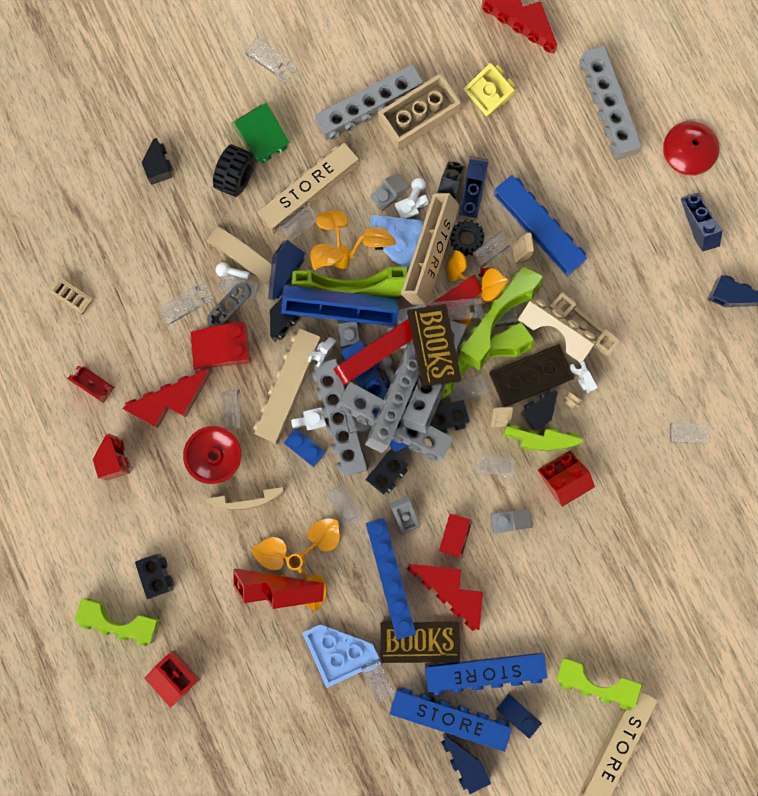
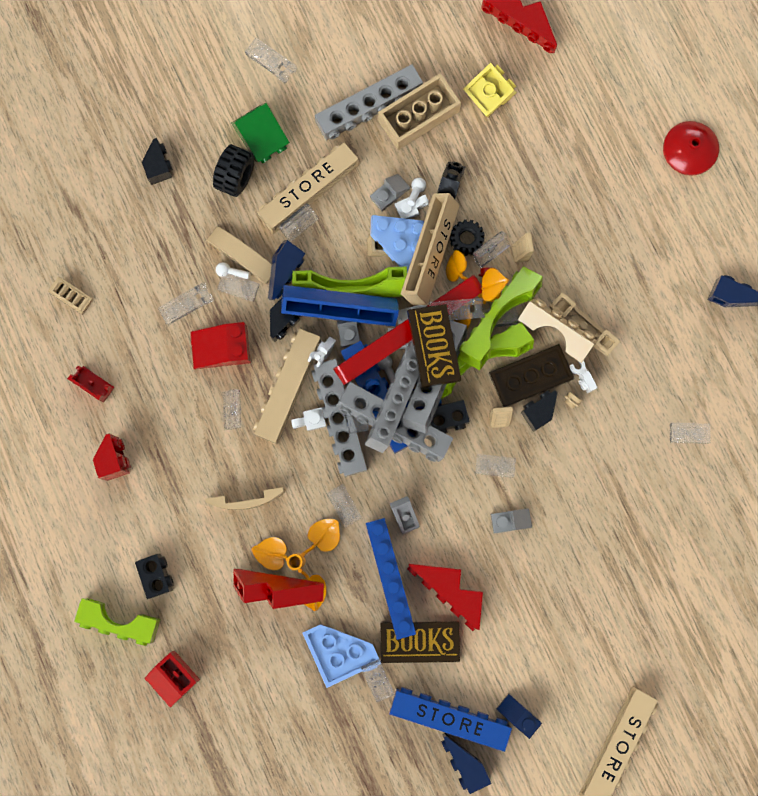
(176, 397): red slope -> none
(200, 448): red dish -> none
(242, 299): dark grey beam -> none
(304, 447): blue plate -> none
(325, 255): light orange plant -> none
(382, 469): black brick -> none
(455, 535): red hinge -> none
(469, 389): clear plate -> none
(473, 186): dark blue slope -> none
(486, 672): blue brick -> none
(544, 230): blue brick -> none
(549, 441): lime slope -> none
(566, 478): red slope -> none
(599, 59): light grey brick -> none
(624, 692): lime arch -> none
(702, 223): dark blue slope -> none

